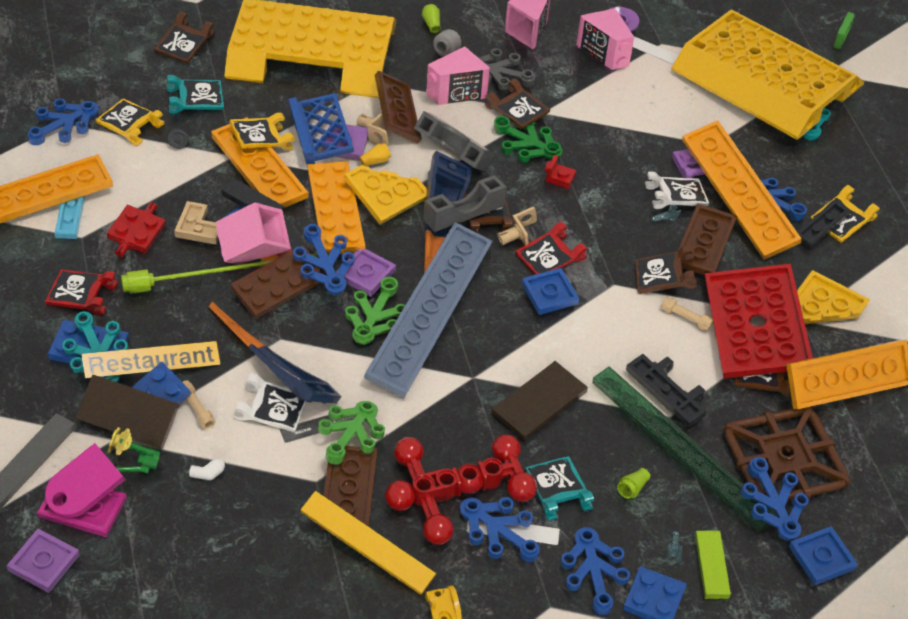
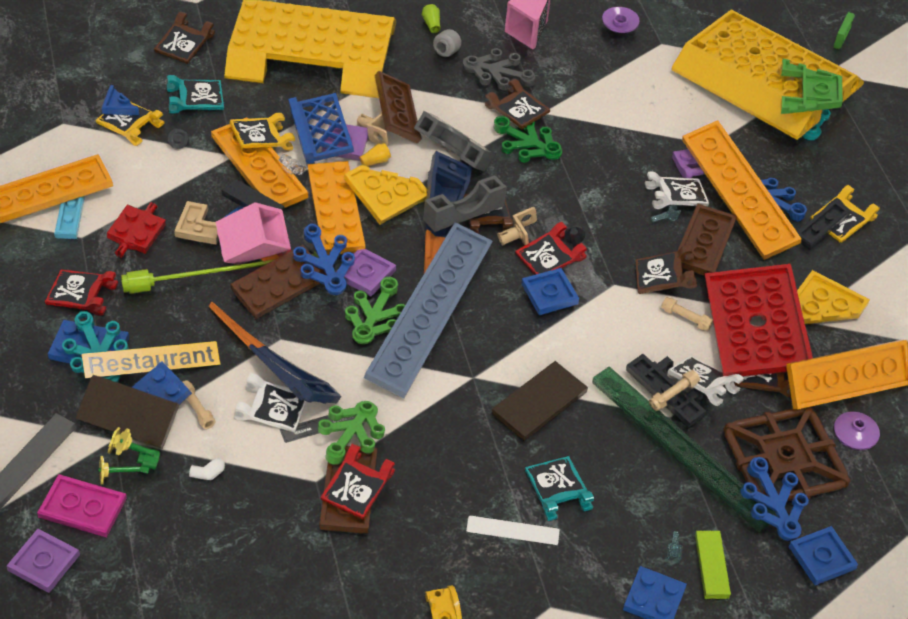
(83, 482): dark pink tile -> none
(86, 110): blue plant -> none
(118, 104): none -> blue tile
(291, 165): none -> clear plate
(356, 485): none -> flag
(368, 543): yellow tile -> none
(438, 527): red piece -> none
(457, 78): bright pink slope -> none
(497, 526): blue plant -> none
(559, 174): red bracket -> none
(574, 235): none -> black plate
(595, 566): blue plant -> none
(606, 38): bright pink slope -> none
(631, 485): lime cone -> none
(654, 50): white sticker -> none
(659, 400): none -> tan bar
(710, 381): none -> flag
(819, 89): none -> bright green wing
(856, 430): none -> medium lavender dish

